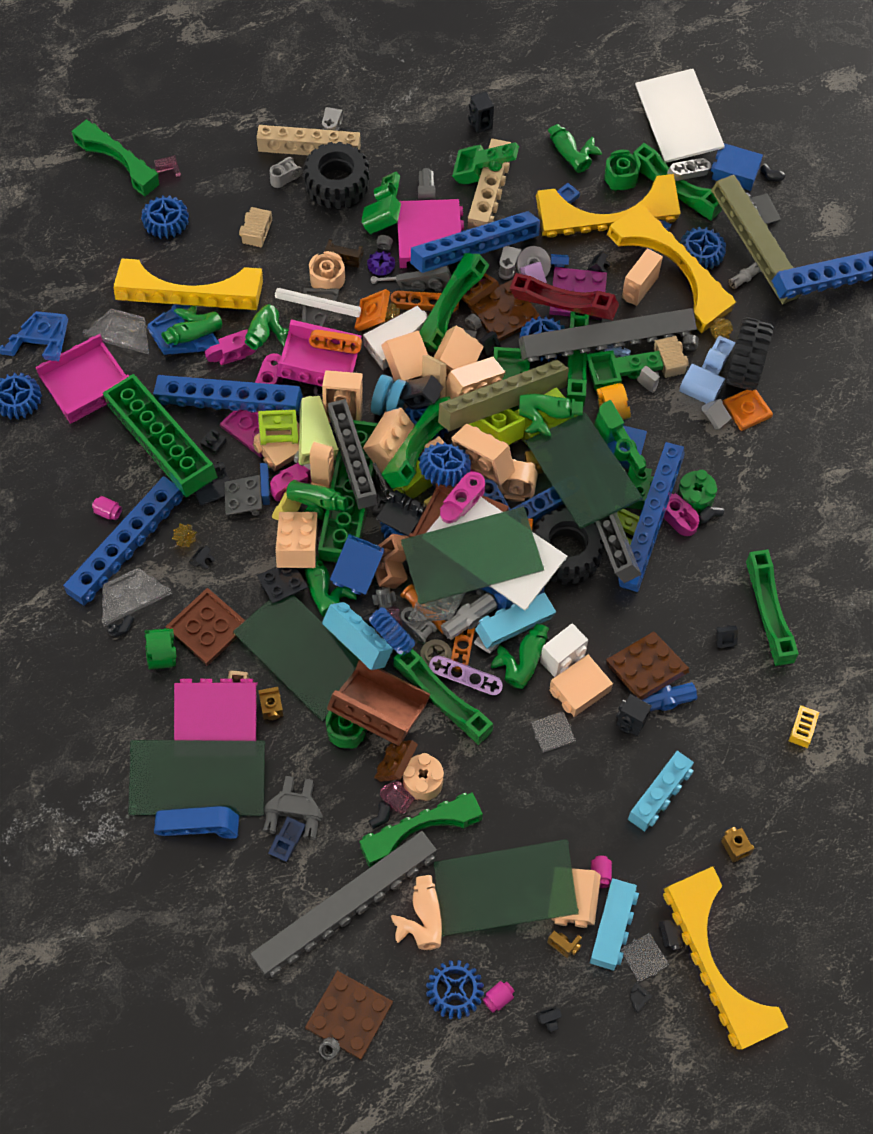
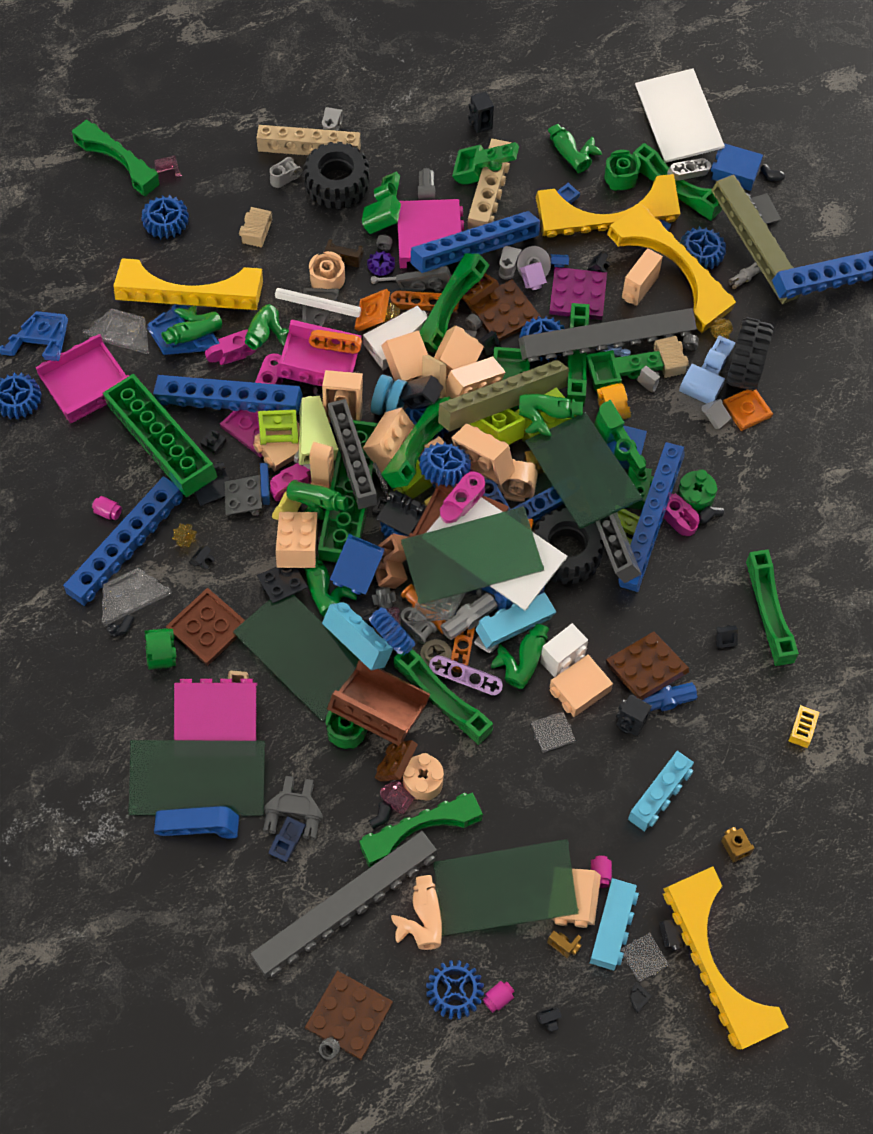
(268, 696): pearl gold brick -> none
(590, 303): dark red arch -> none

